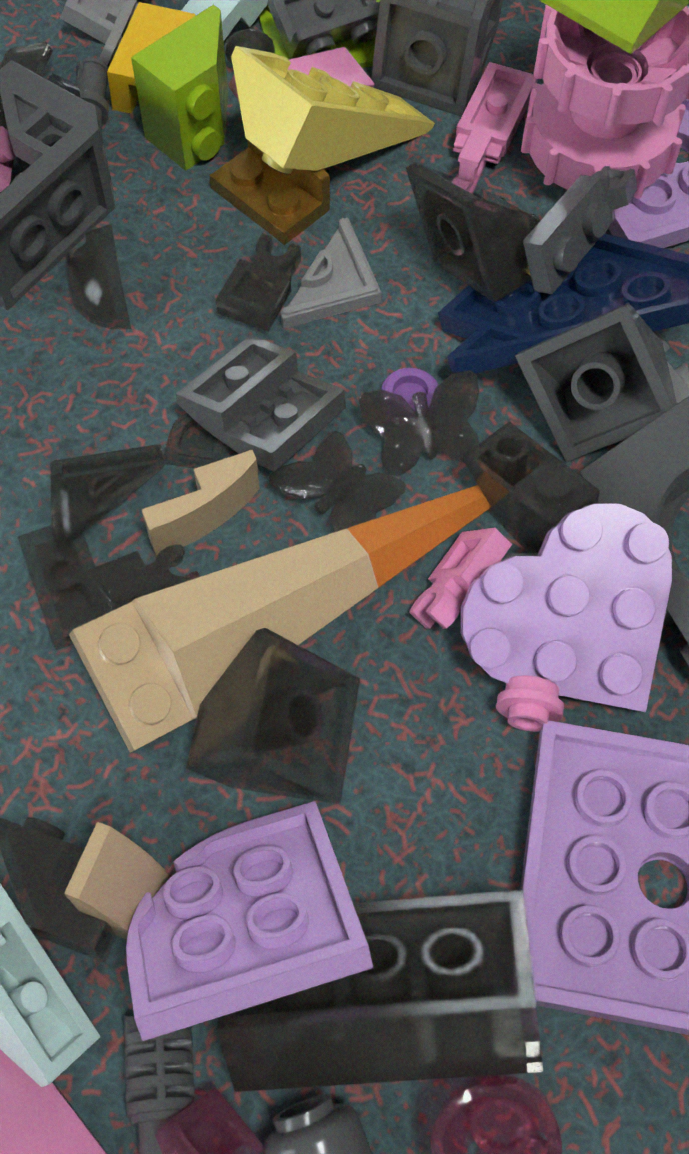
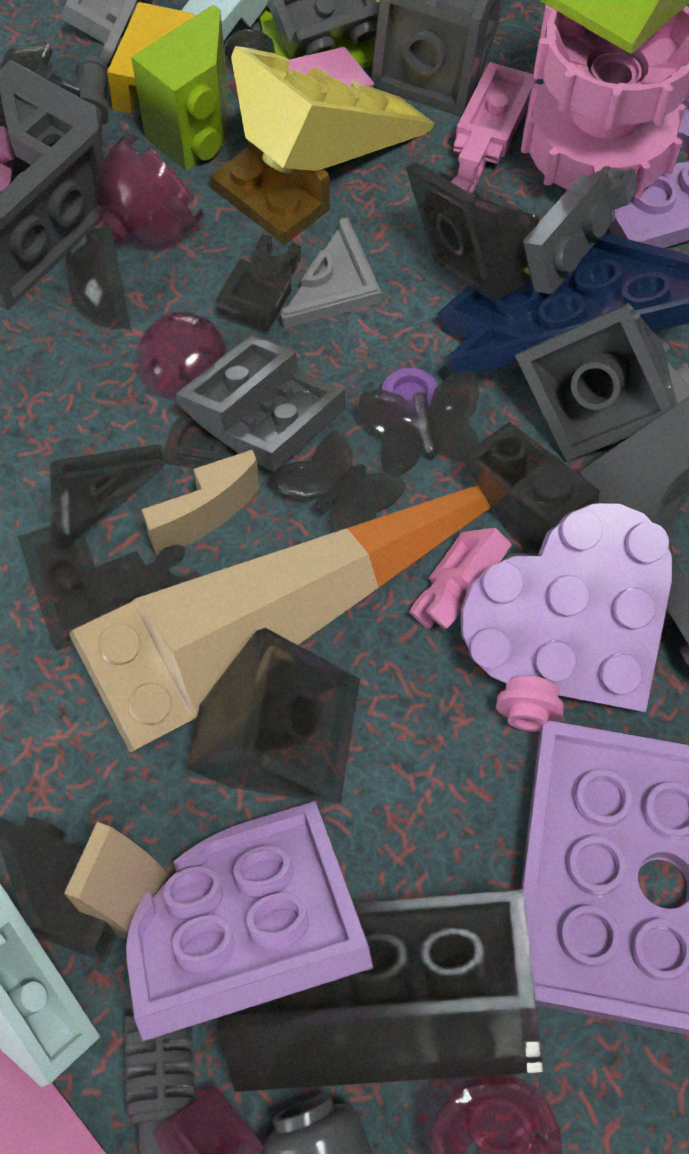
(143, 196): none -> clear pink cylinder
(177, 346): none -> clear pink helmet

